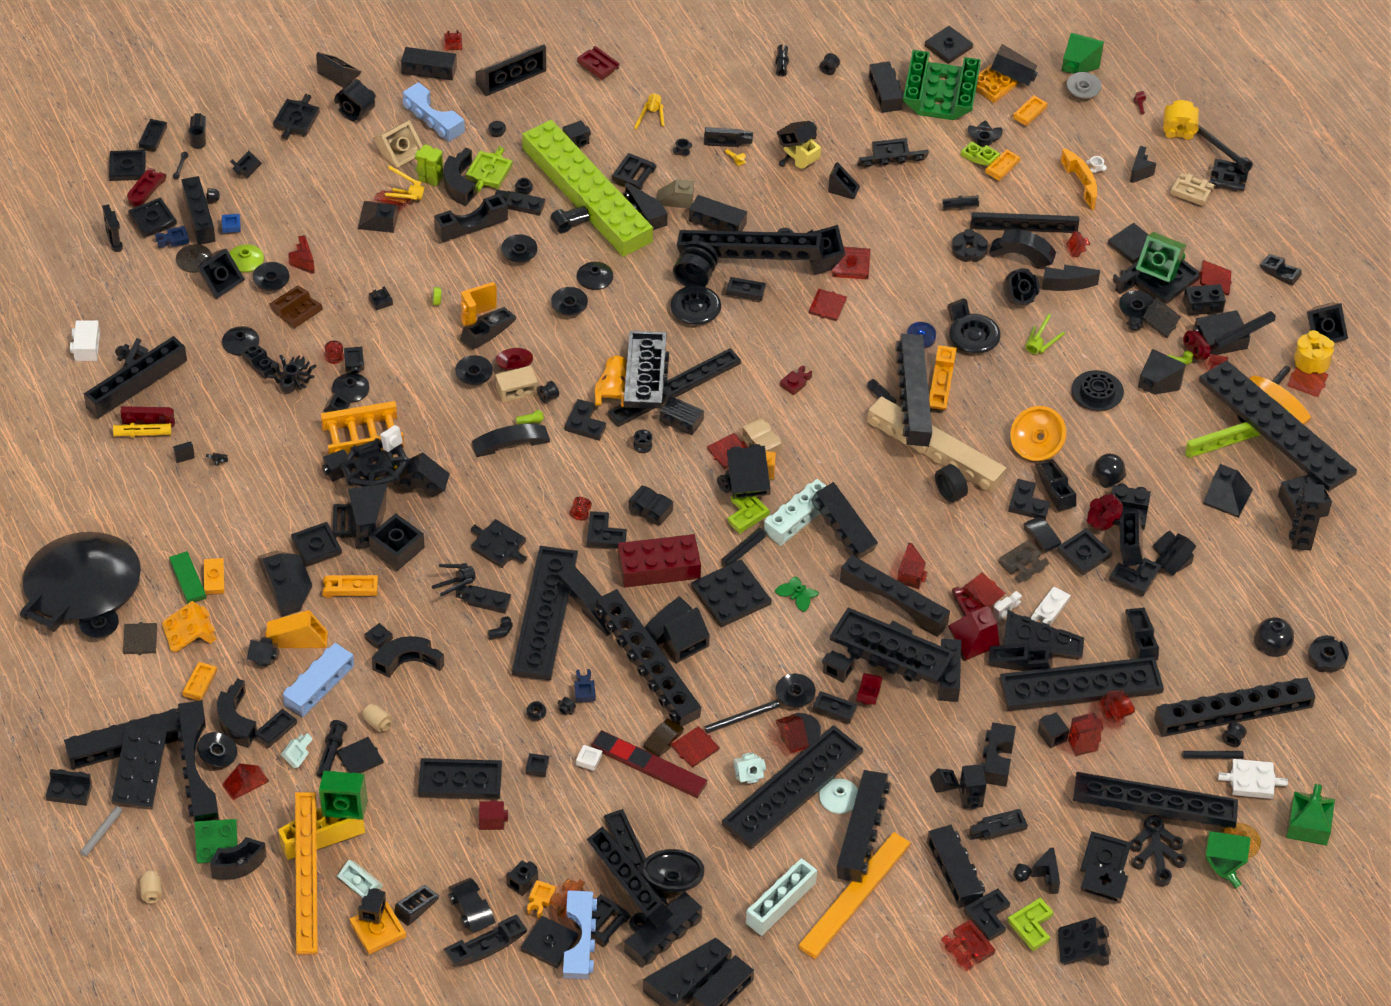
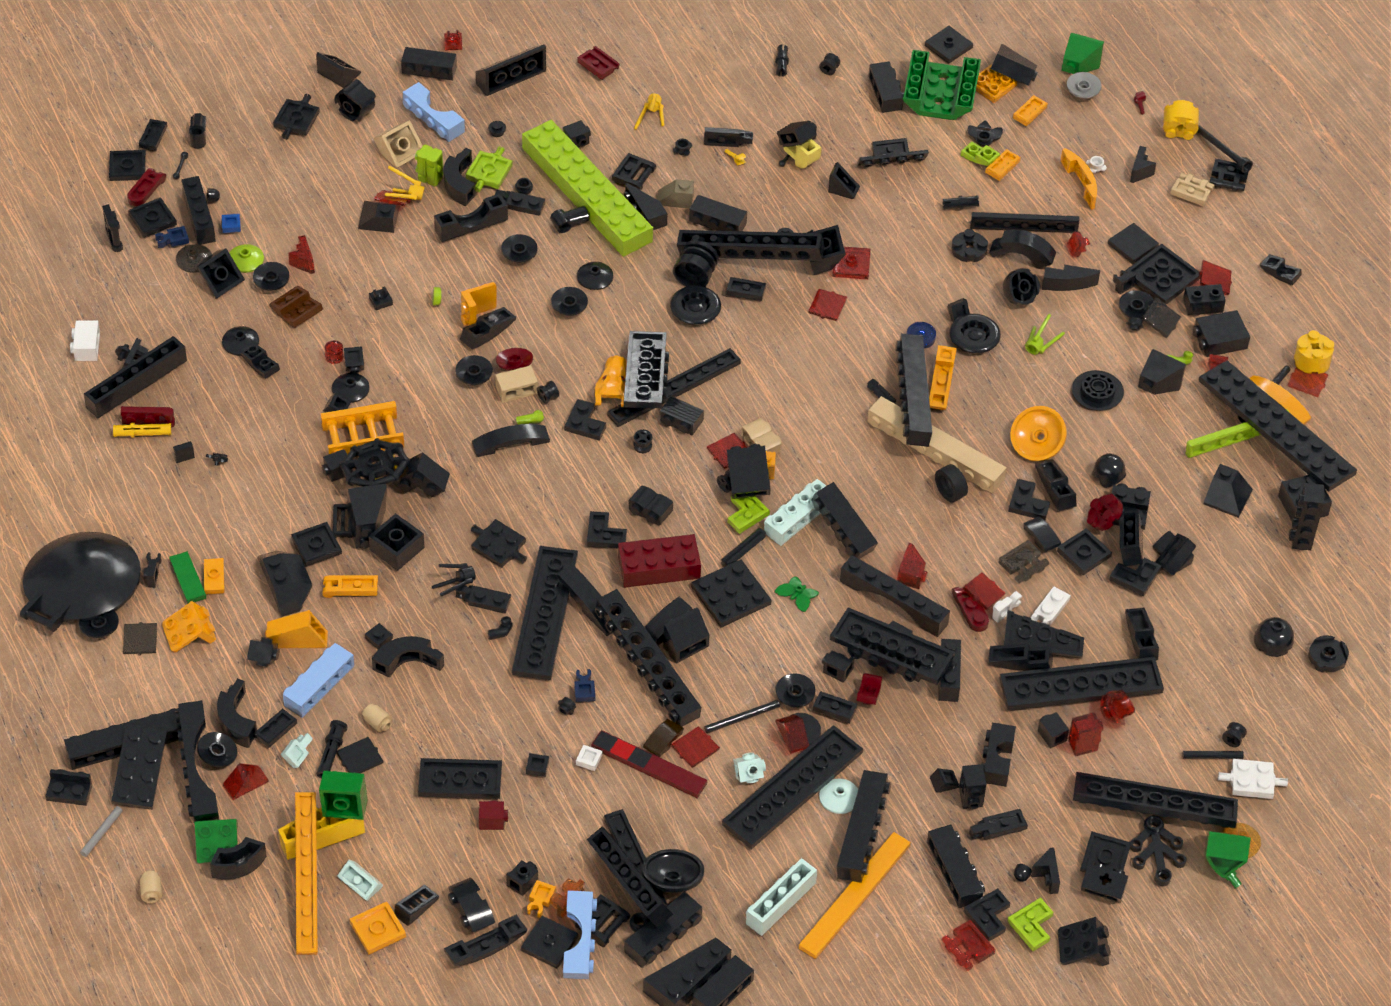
(151, 573): none -> black plate
(199, 681): light orange plate -> none
(246, 165): black bracket -> none
(291, 374): black animal -> none
(372, 906): black brick -> none
(391, 438): white plate -> none
(536, 706): black plate -> none
(580, 508): clear red wheel -> none
(795, 381): dark red plate -> none
(976, 632): dark red slope -> none
(1161, 257): green piece -> none
(1196, 344): dark red plate -> none
(1234, 706): black brick -> none
(1245, 329): black axle -> none
(1310, 817): green piece -> none
(1328, 321): black slope -> none

